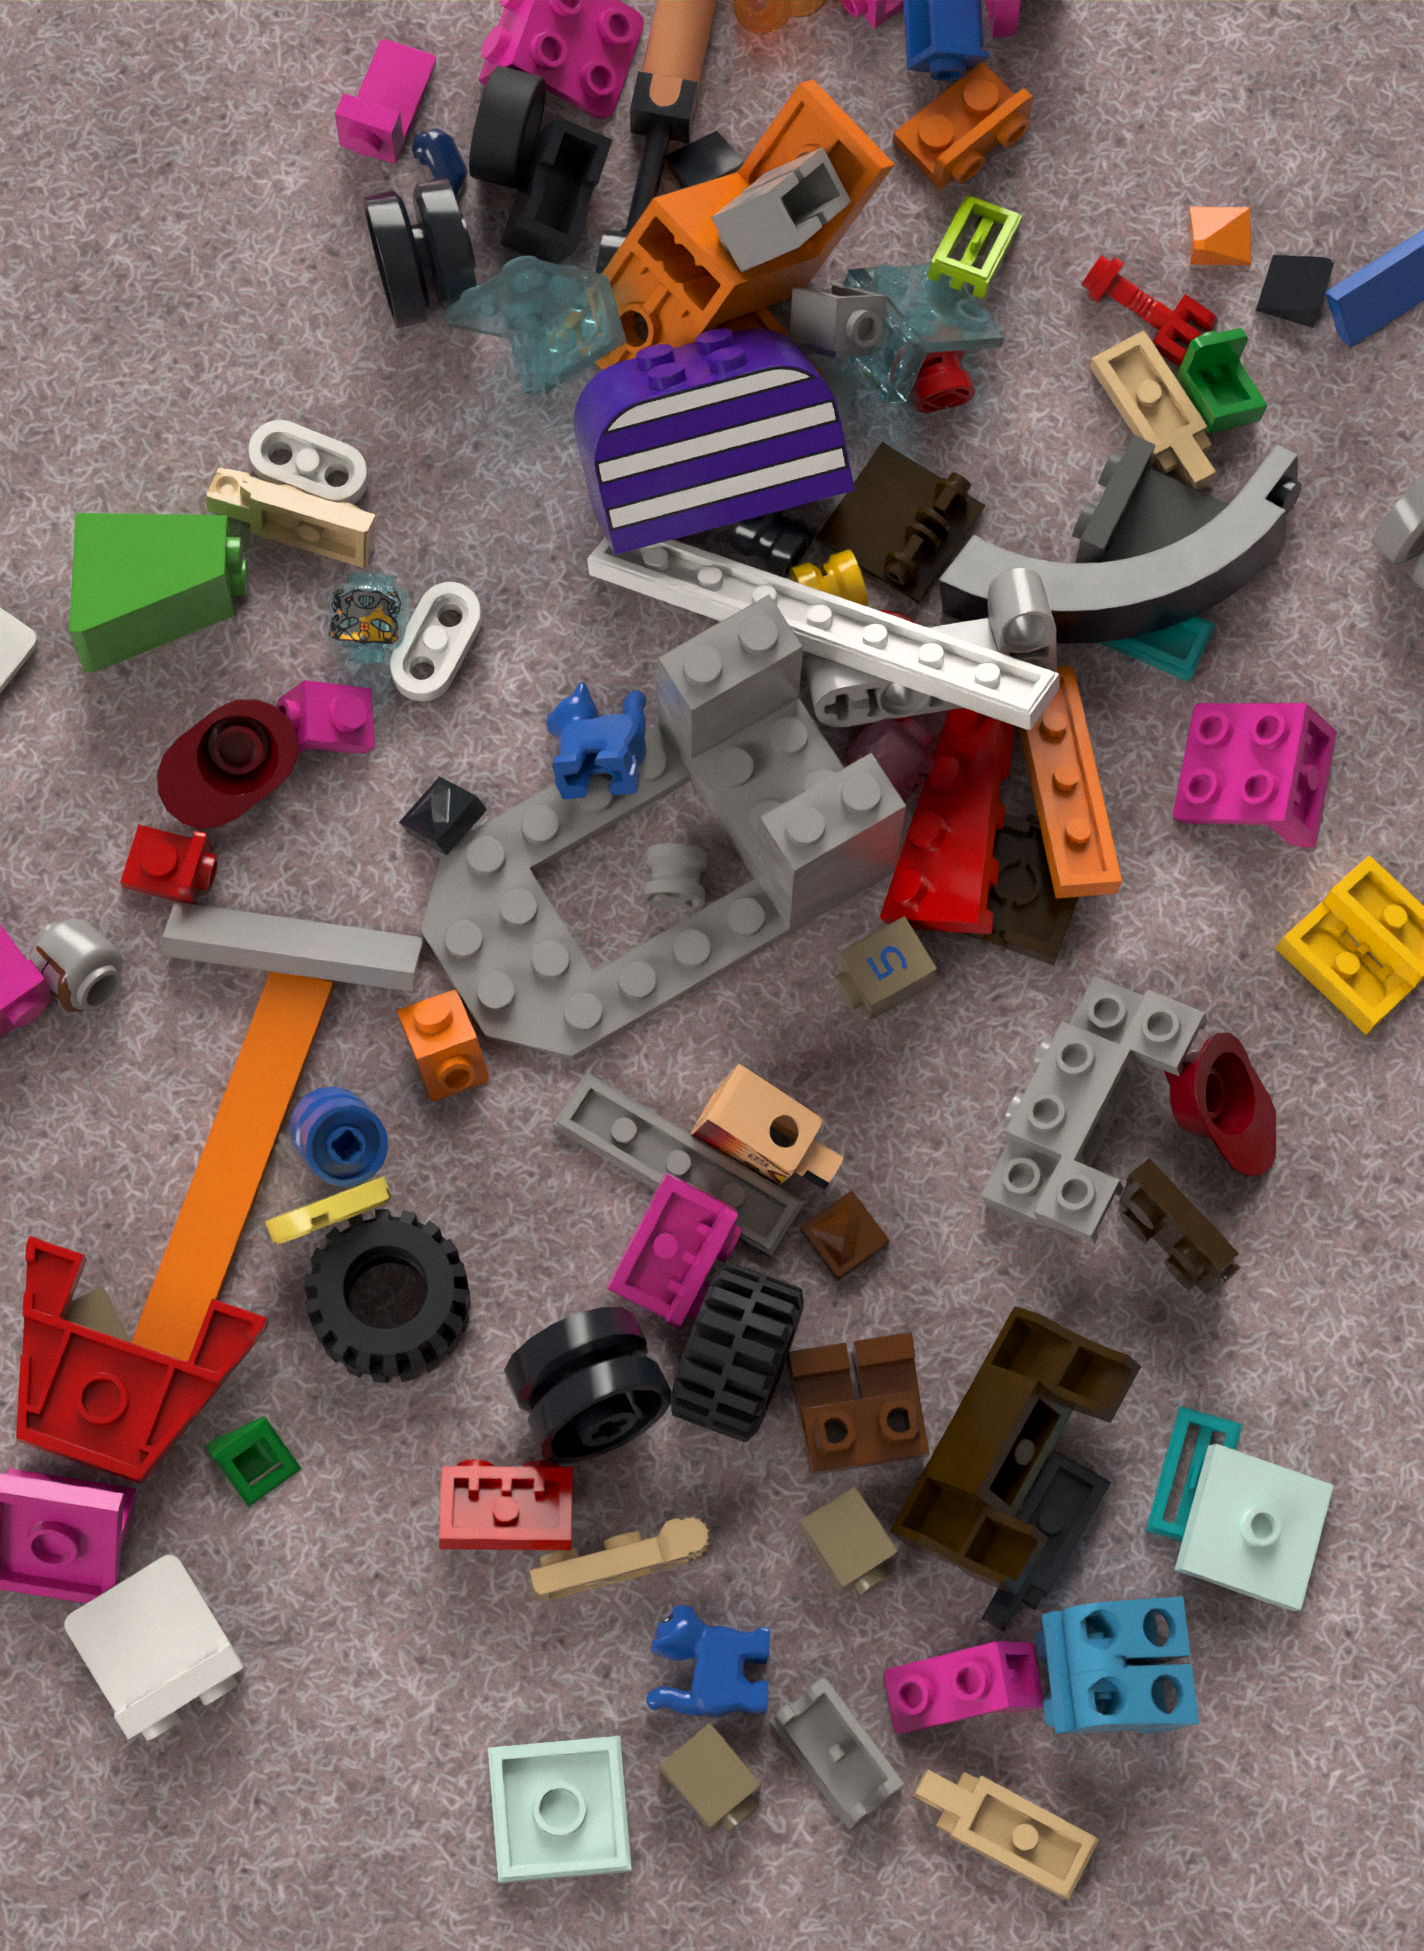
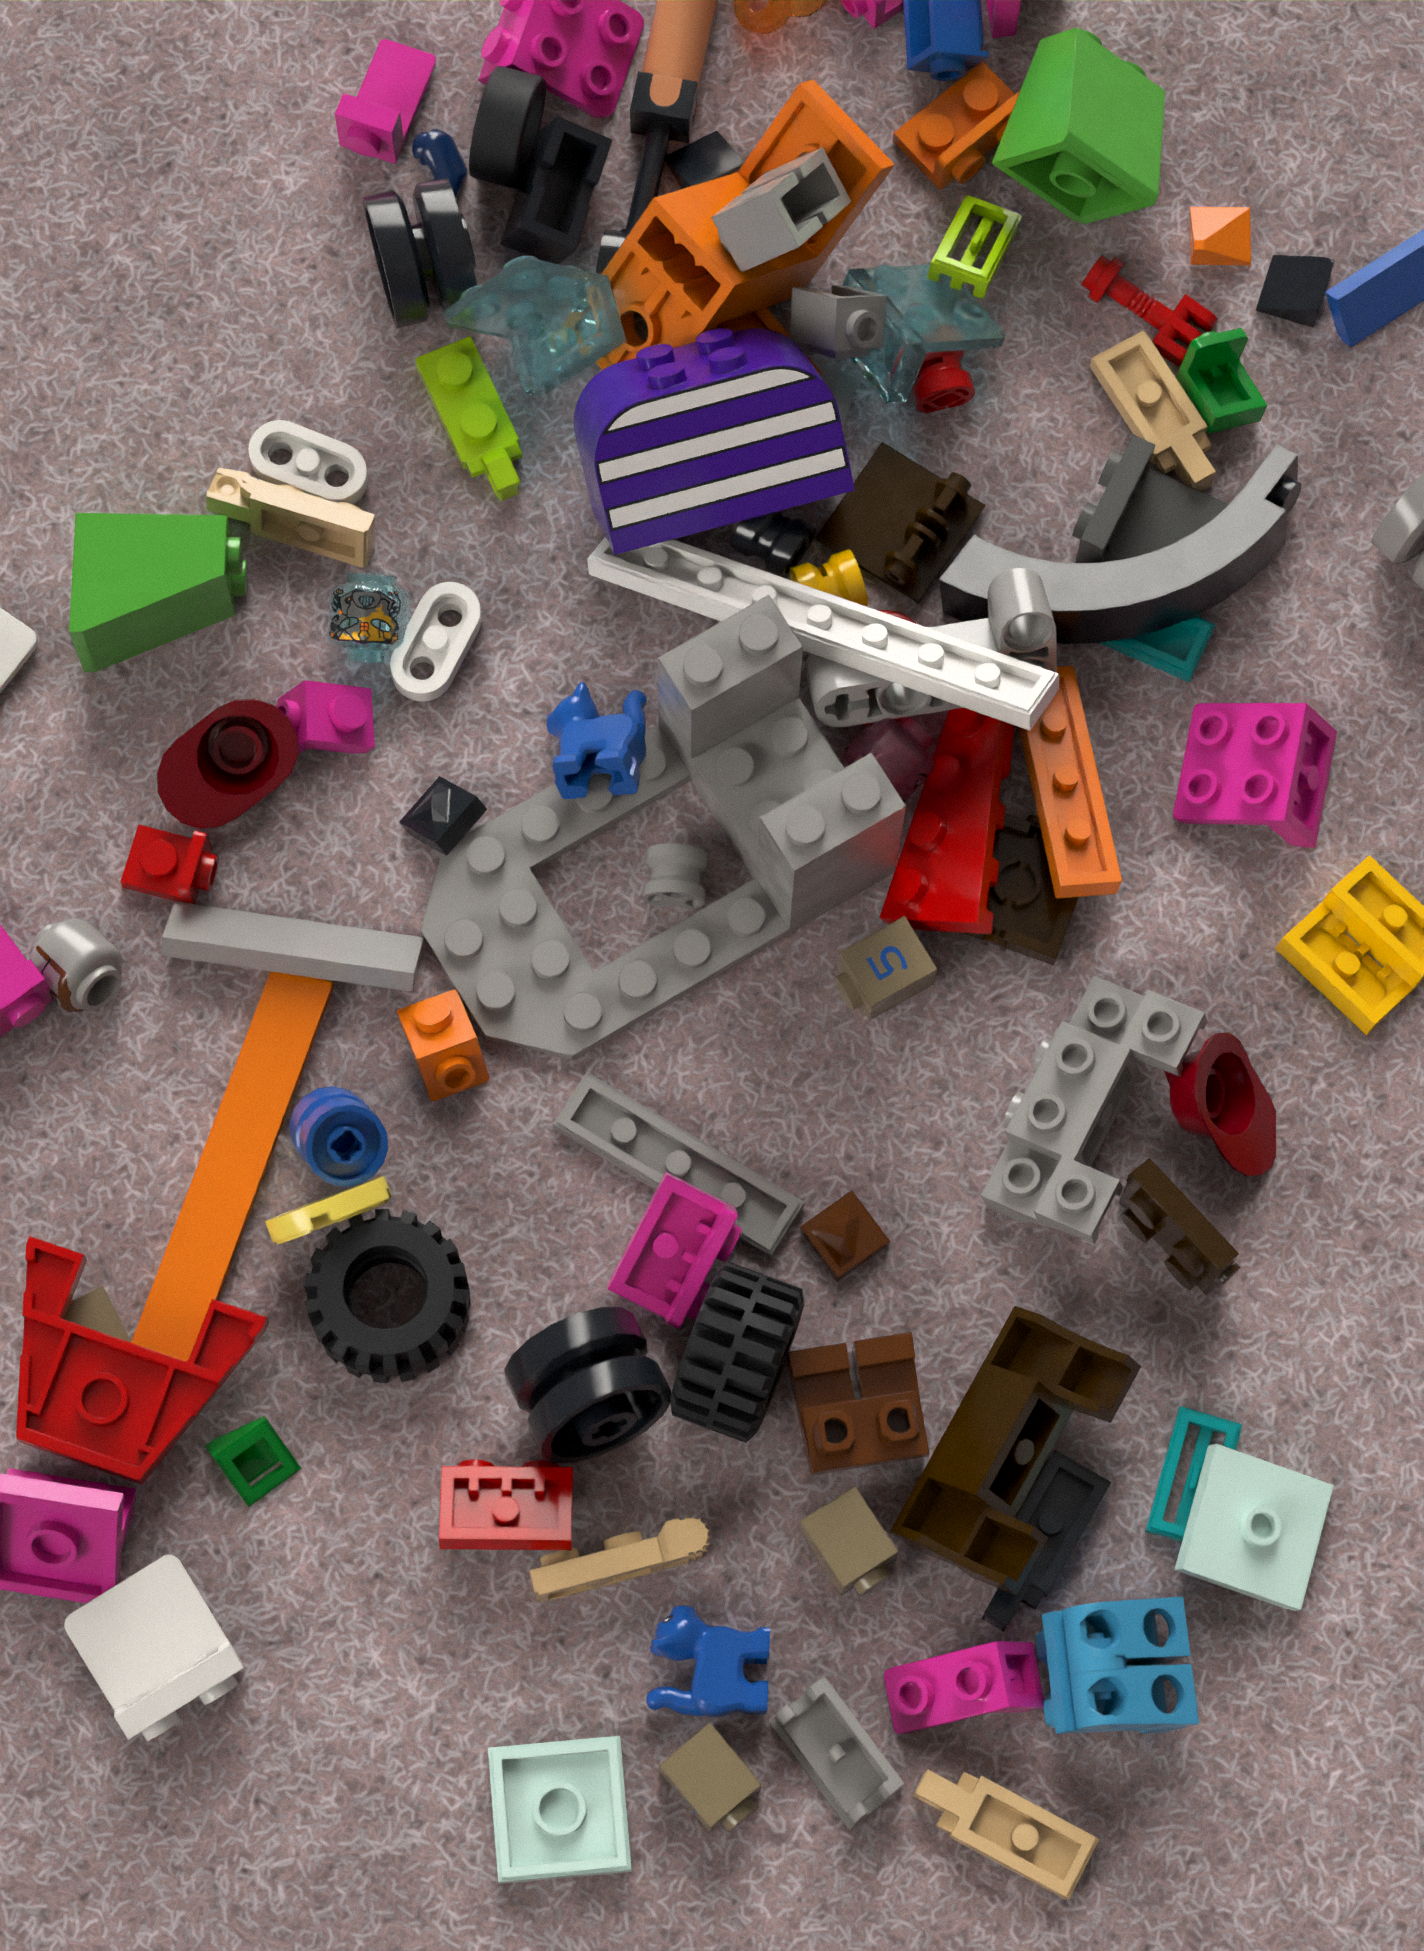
(472, 414): none -> lime hinge
(740, 1122): light nougat torso -> none
(1085, 130): none -> bright green slope

